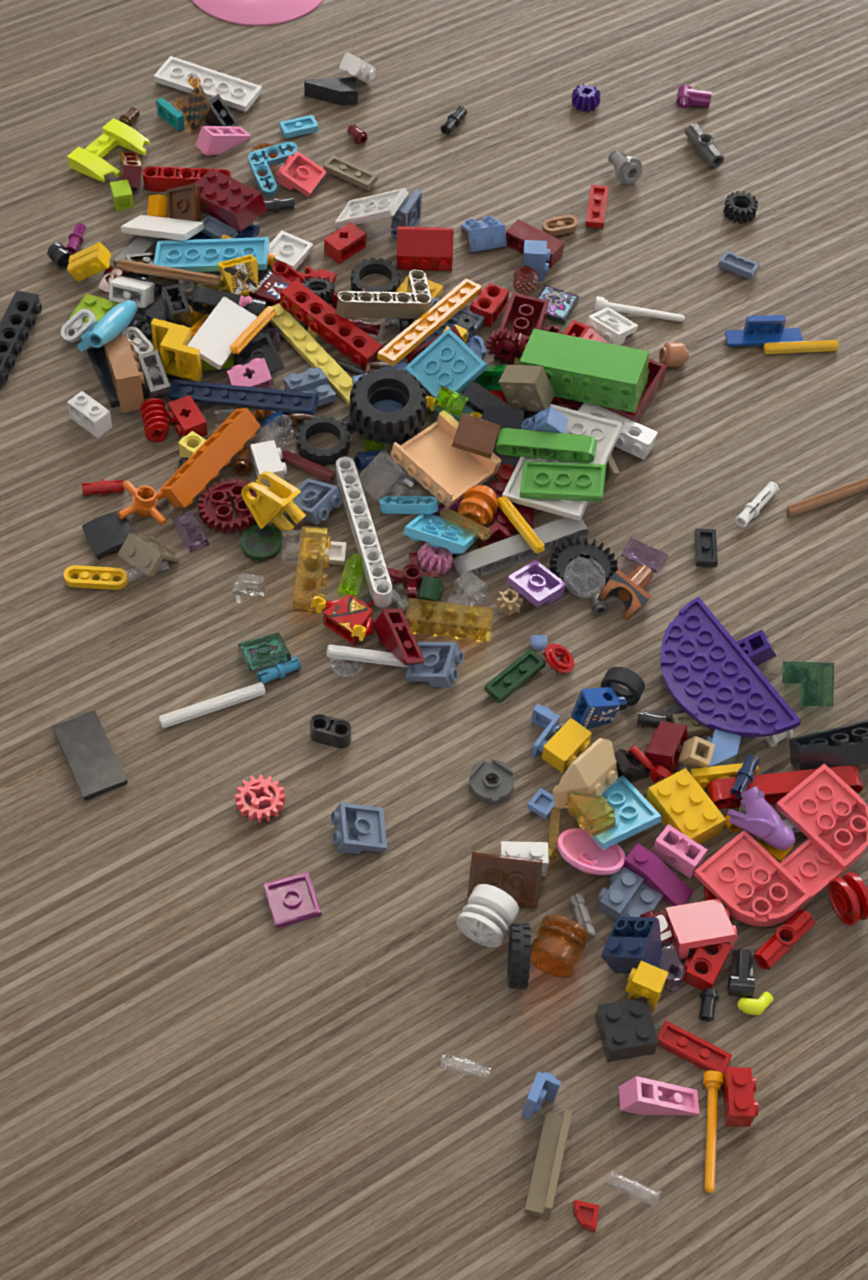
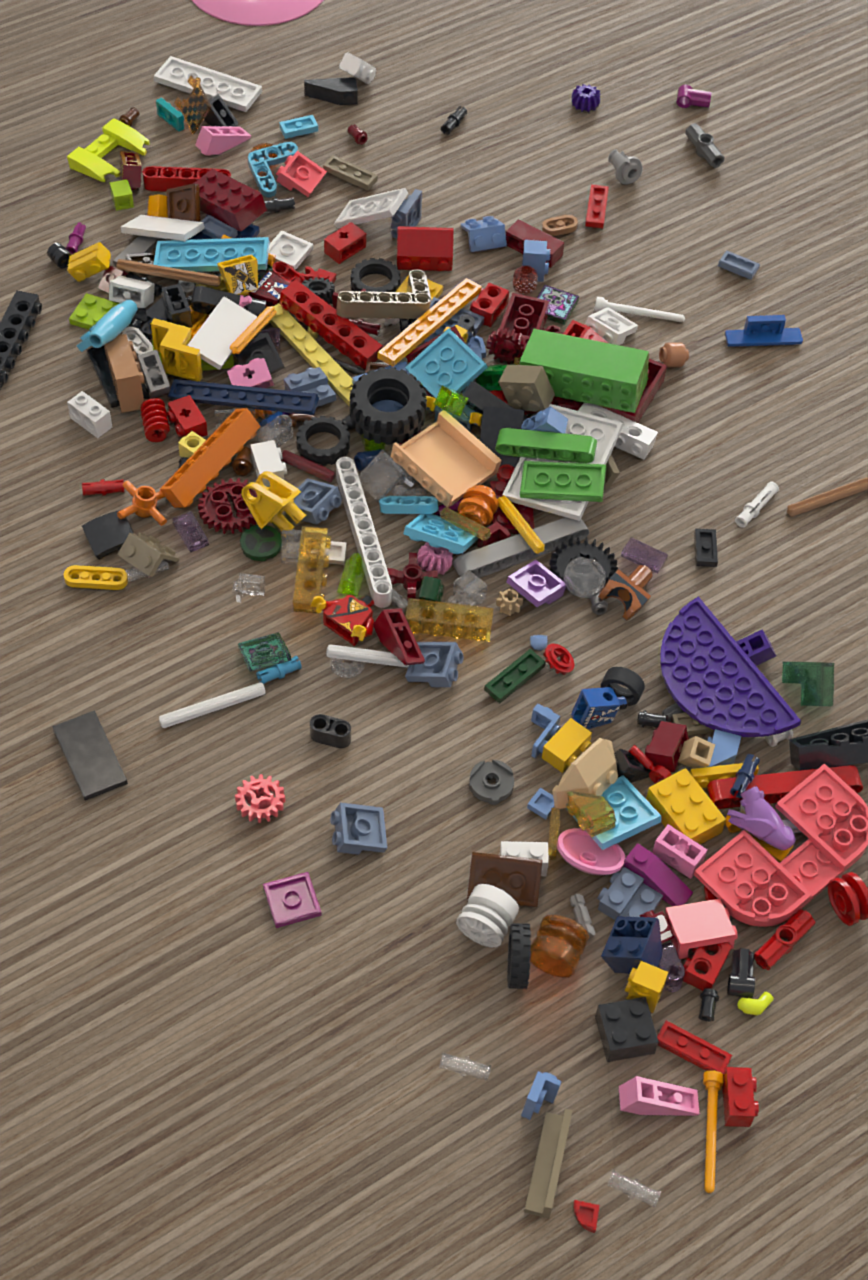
(77, 324): white plate -> none
(476, 435): reddish brown tile -> none
(738, 200): black tyre -> none
(801, 347): yellow axle -> none

